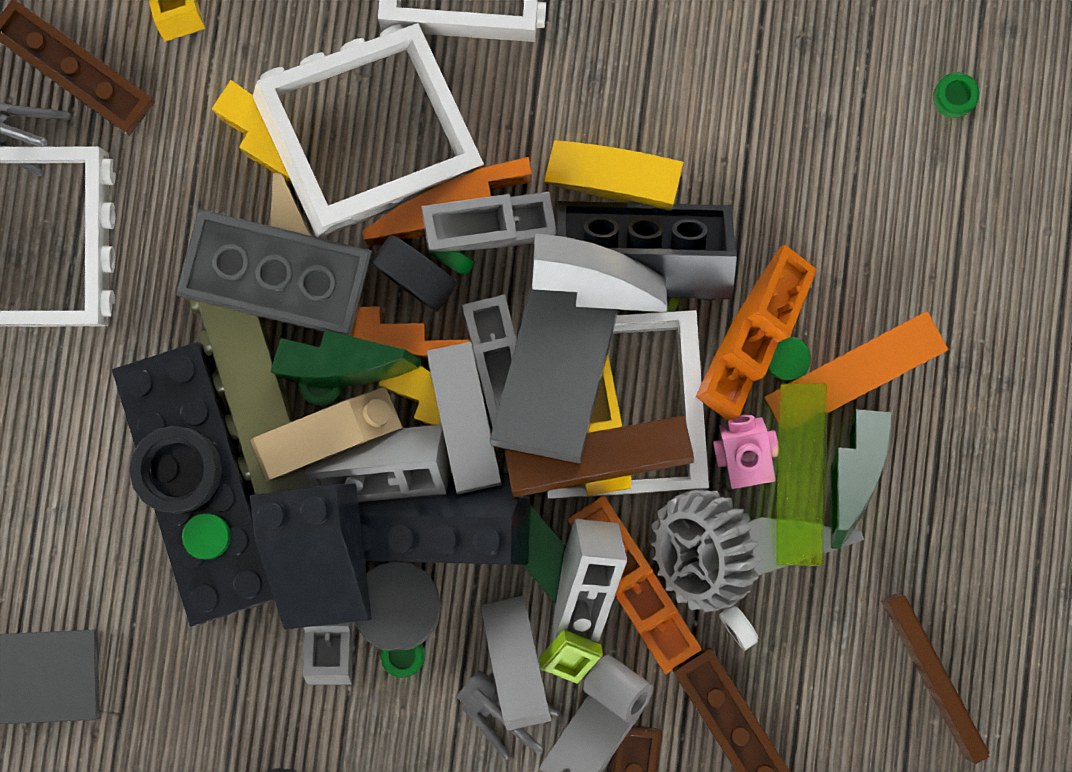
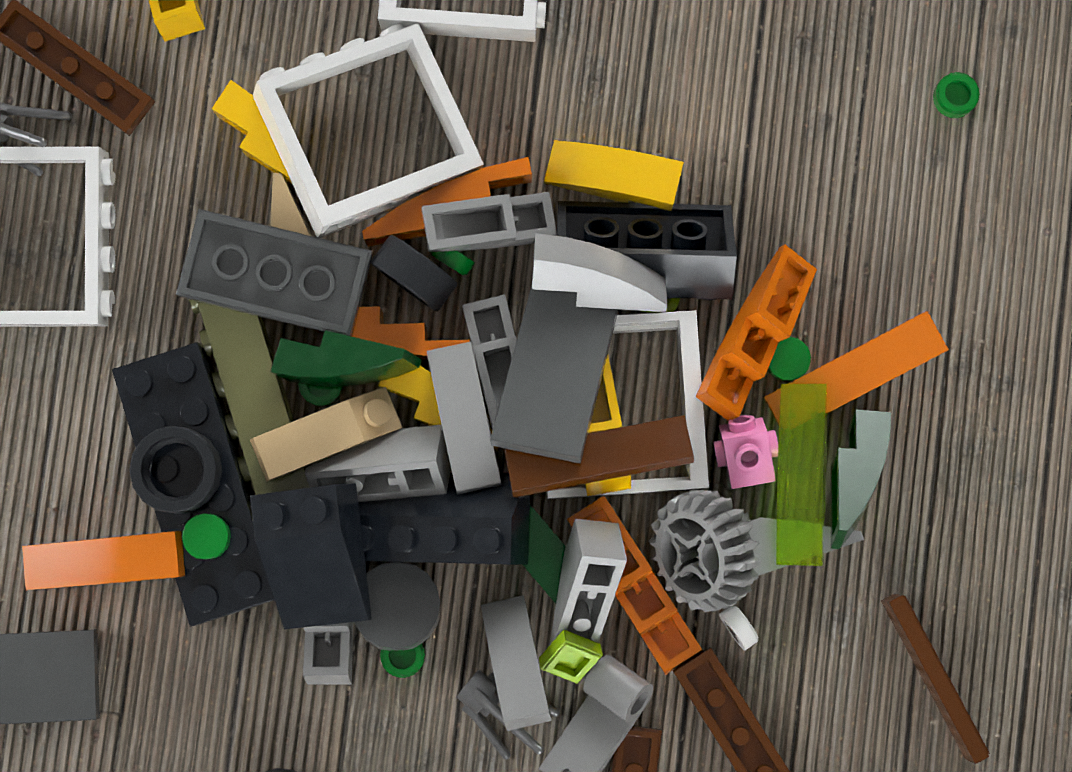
(104, 560): none -> orange slope

